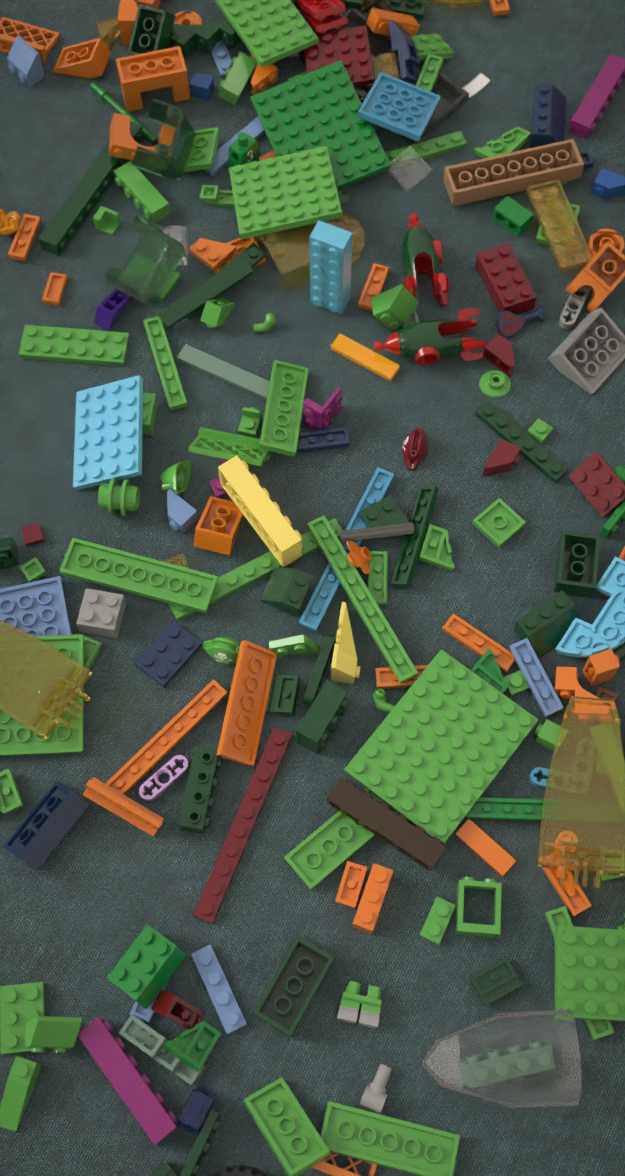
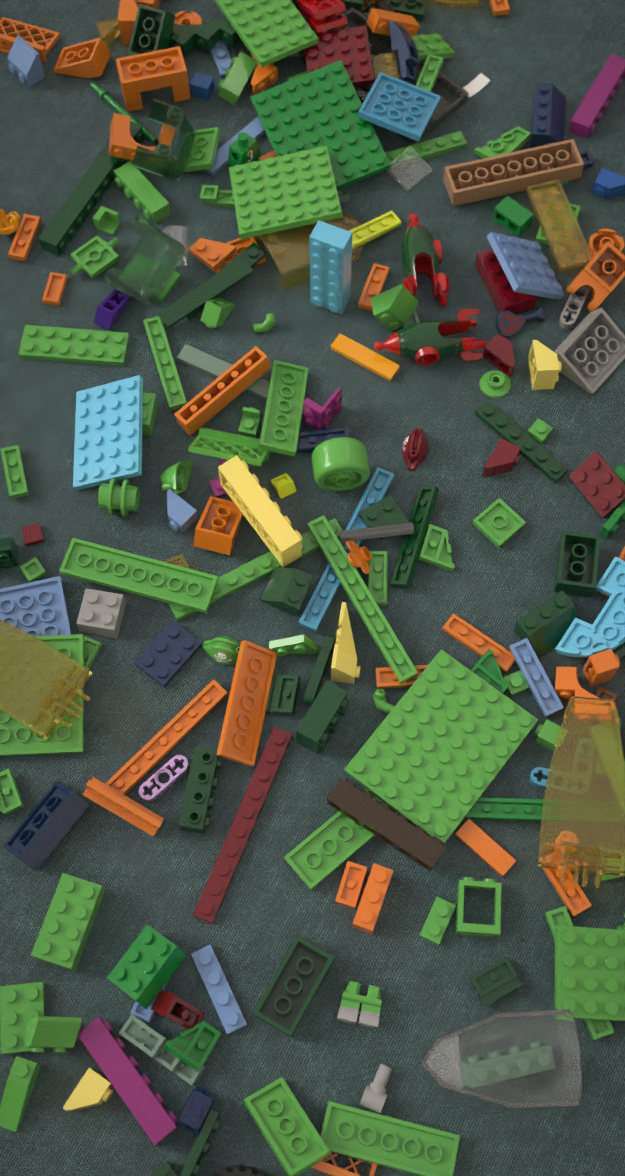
(14, 472): none -> bright green plate
(68, 922): none -> bright green brick
(89, 1092): none -> light yellow slope
(95, 256): none -> bright green plate
(222, 391): none -> orange brick
(283, 485): none -> neon yellow slope
(340, 464): none -> bright green wheel
(374, 228): none -> neon yellow tile
(525, 266): none -> medium blue plate
(543, 366): none -> light yellow slope

